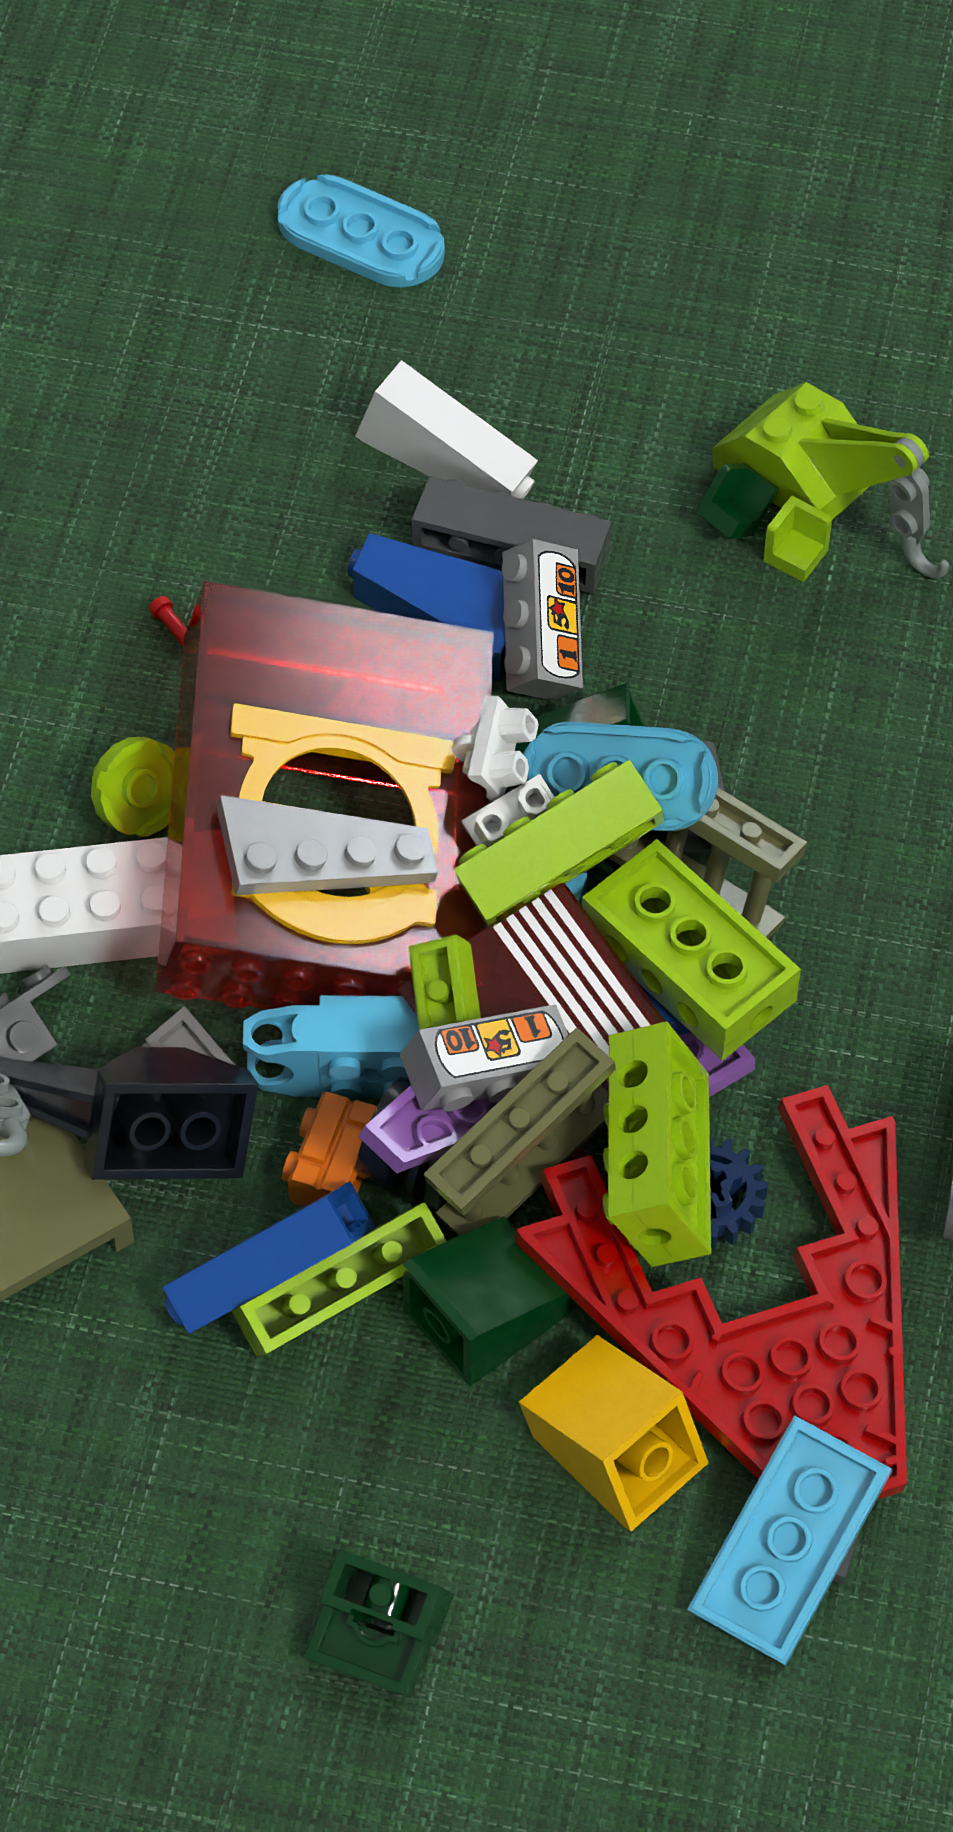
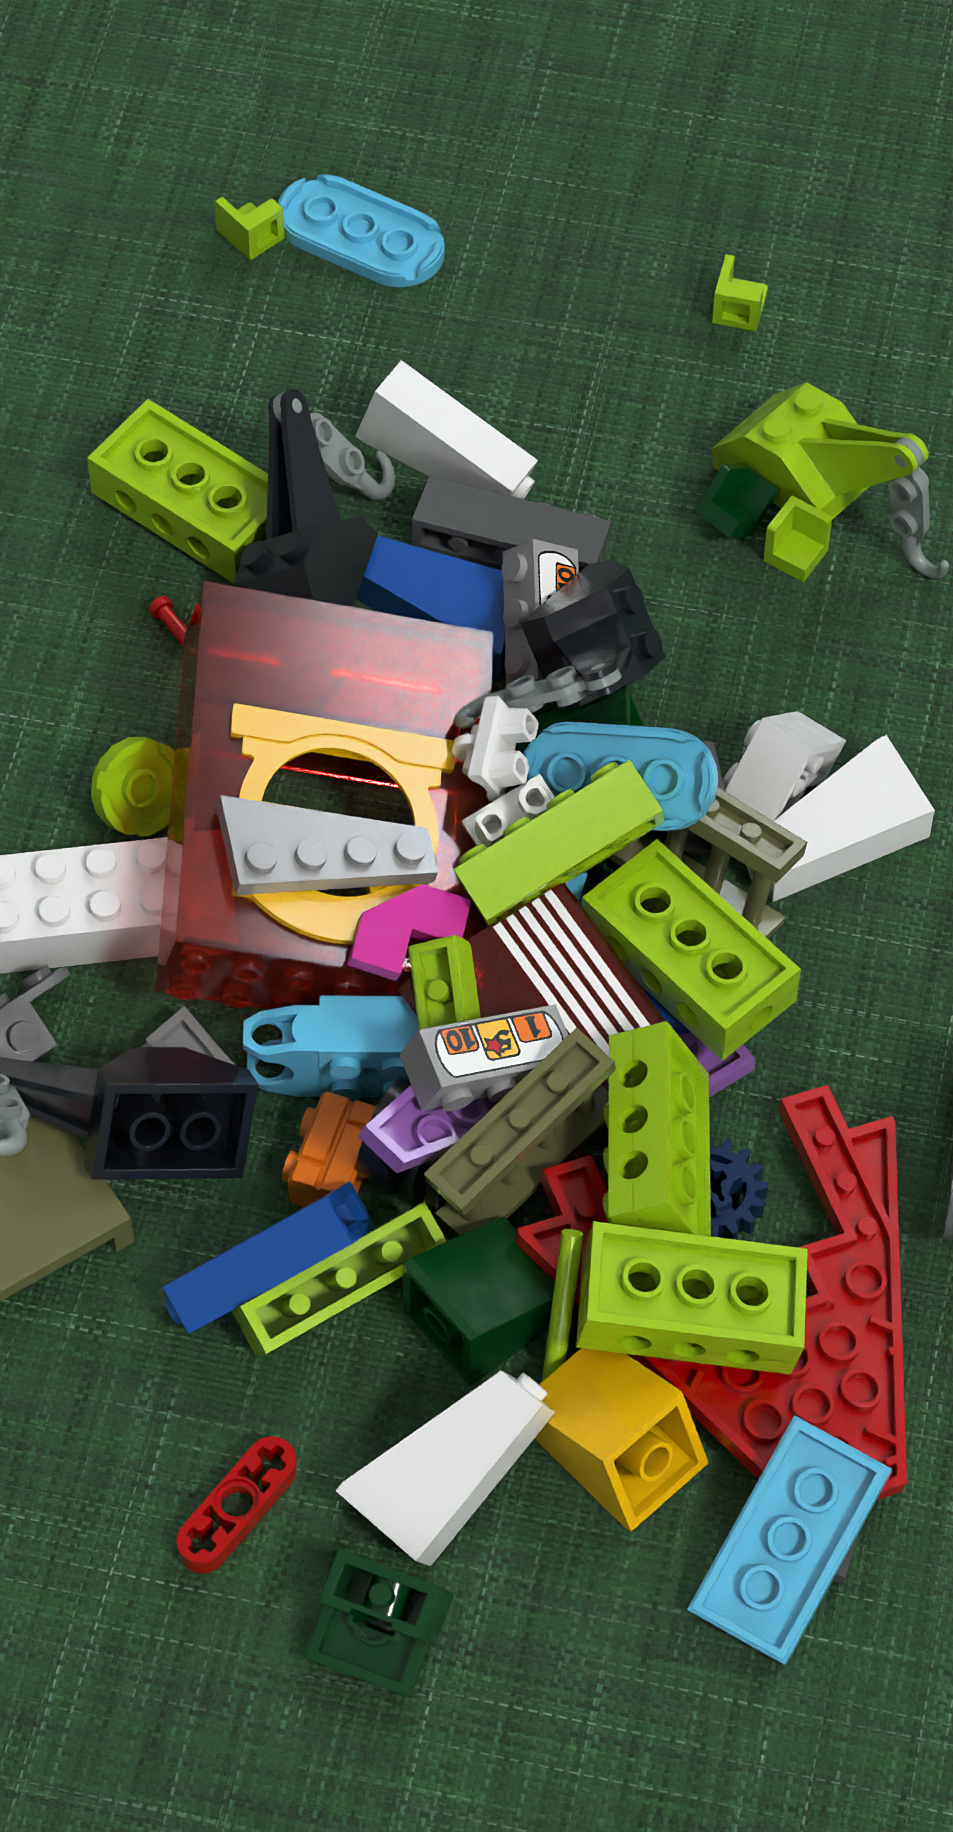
(182, 487): none -> lime brick
(223, 1543): none -> red beam
(250, 227): none -> lime panel
(306, 543): none -> black slope
(385, 929): none -> dark pink tile
(446, 1469): none -> white slope
(562, 1300): none -> lime bar
(585, 643): none -> black slope
(692, 1298): none -> lime brick
(737, 301): none -> lime panel
(781, 761): none -> white brick
(855, 818): none -> white slope

